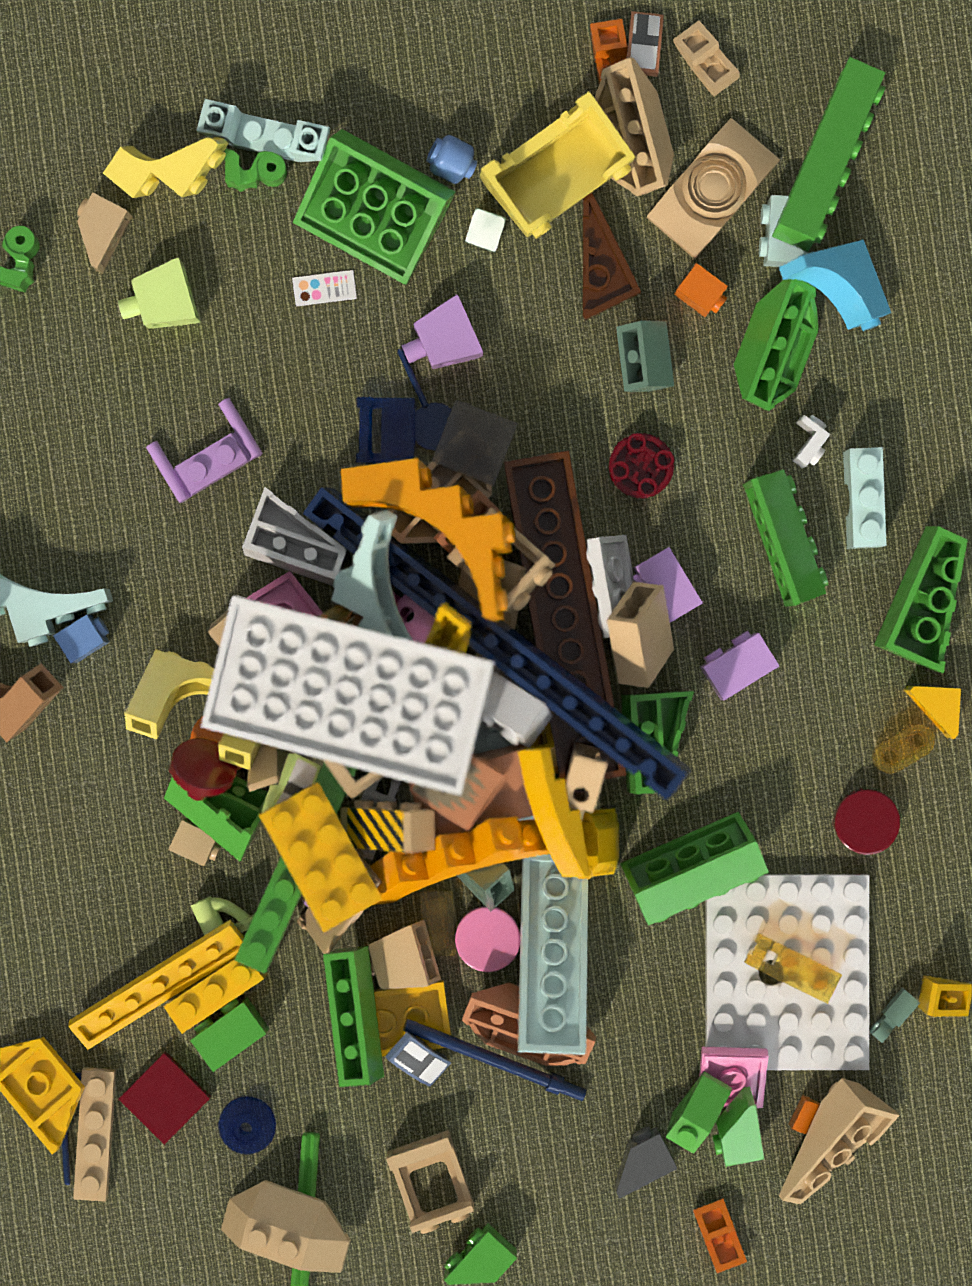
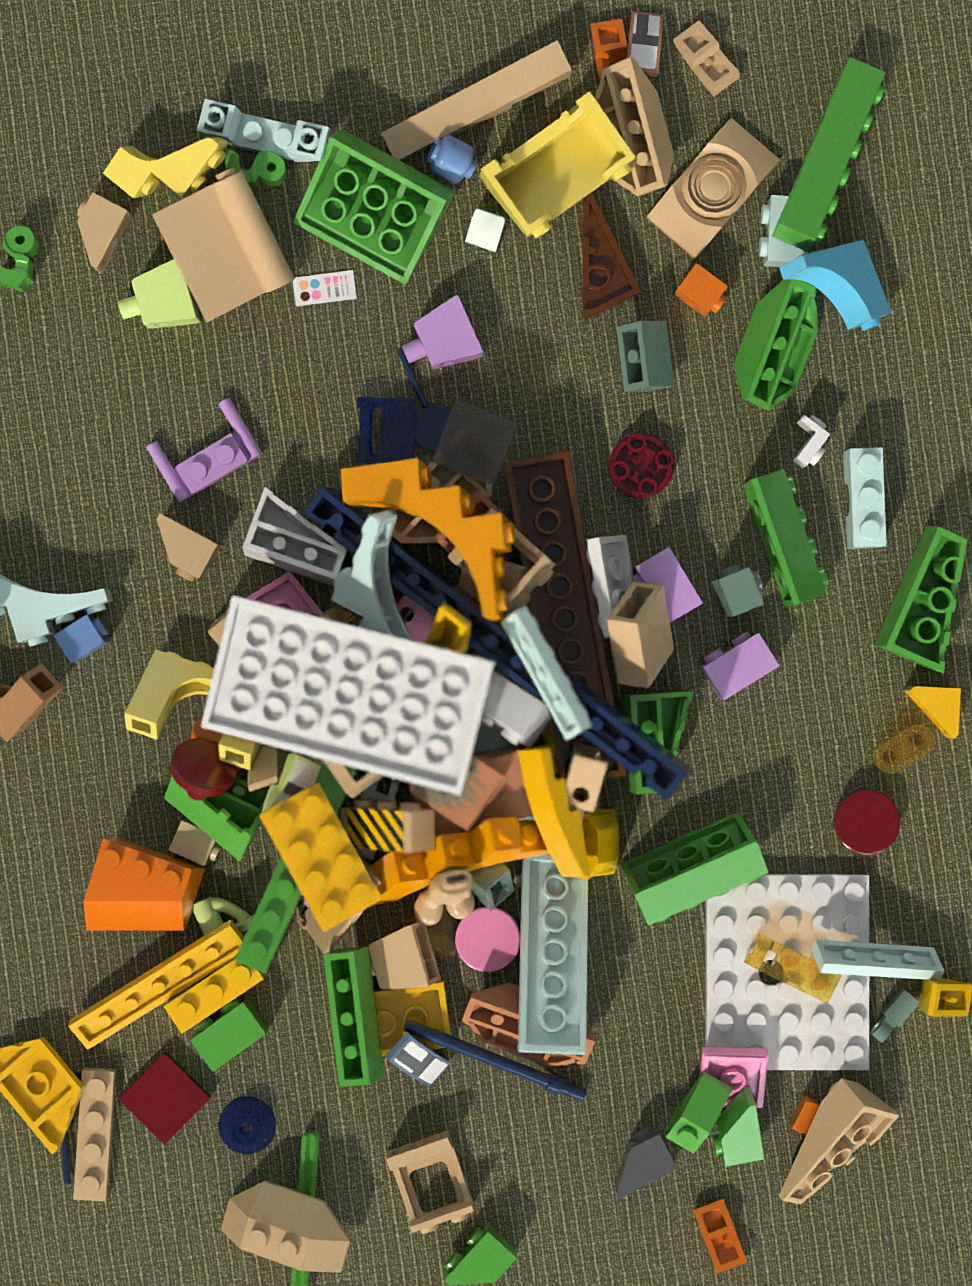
(139, 889): none -> orange wedge
(187, 549): none -> tan slope
(223, 245): none -> tan door
(448, 888): none -> tan piece
(479, 101): none -> tan slope
(546, 673): none -> light aqua plate
(738, 590): none -> sand green brick
(877, 960): none -> light aqua plate

